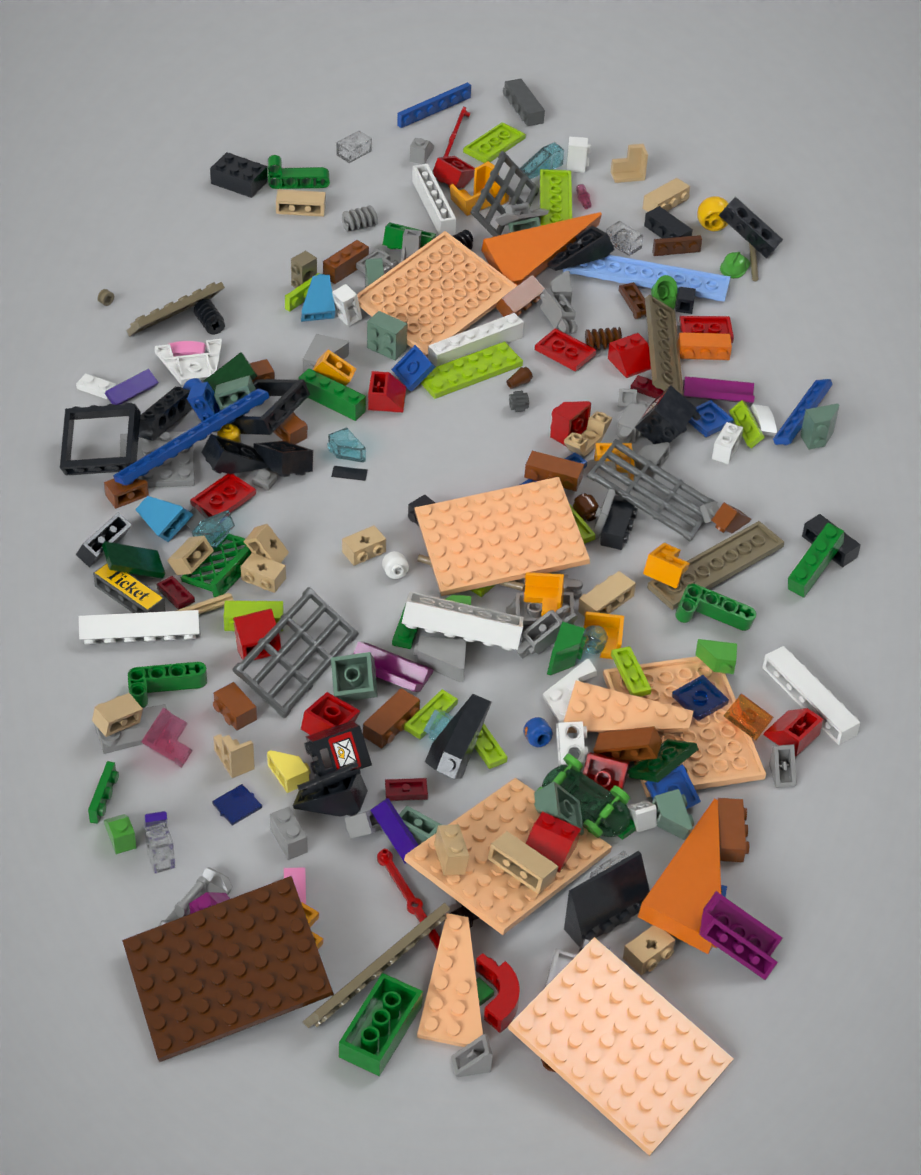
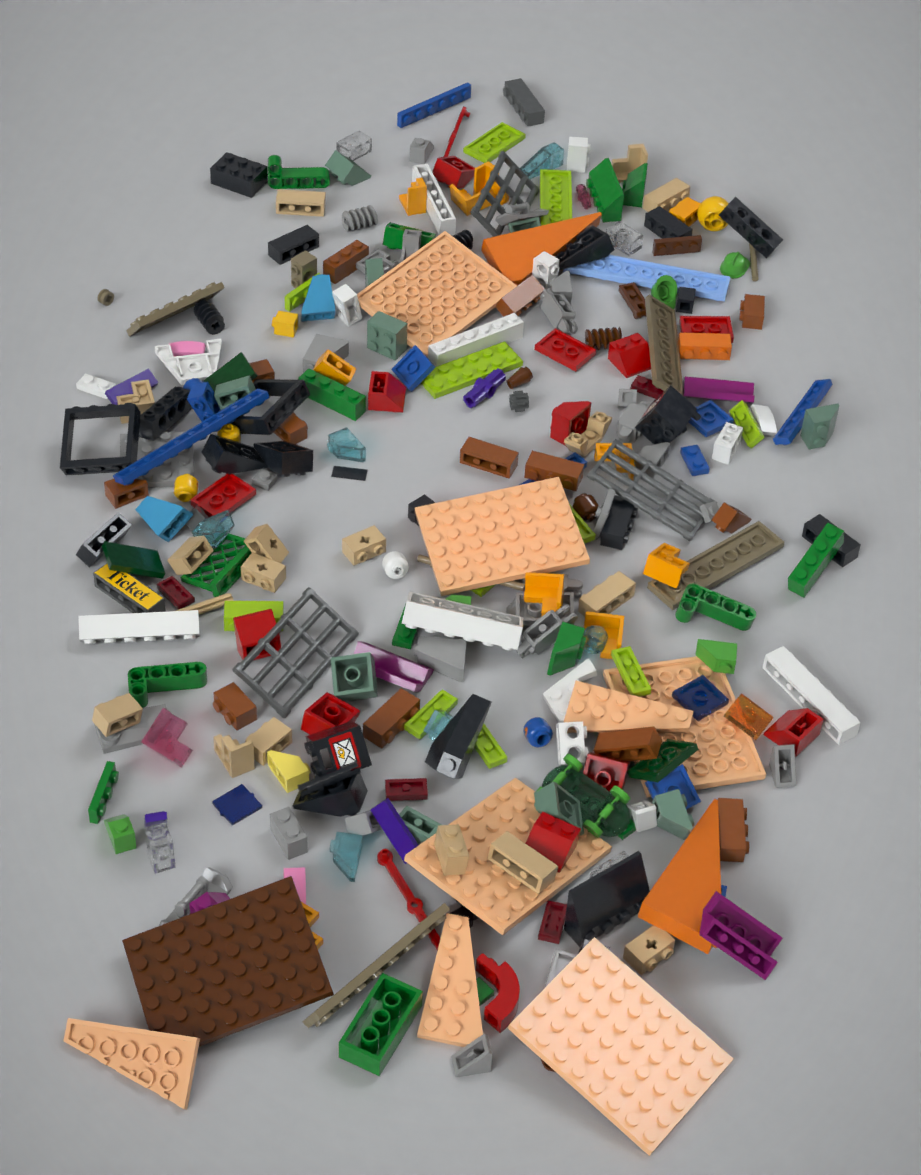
(141, 396): none -> tan panel
(148, 1057): none -> light nougat wing
(185, 487): none -> yellow head
(271, 736): none -> tan brick
(285, 324): none -> yellow brick
(292, 244): none -> black brick
(346, 169): none -> sand green slope
(346, 853): none -> clear light blue slope
(415, 199): none -> light orange panel
(484, 388): none -> dark purple piece
(489, 457): none -> dark orange brick
(545, 268): none -> white brick
(552, 922): none -> dark red plate
(606, 191): none -> green slope
(635, 186): none -> green slope
(686, 211): none -> light orange brick
(694, 460): none -> blue plate
(753, 311): none -> dark orange brick

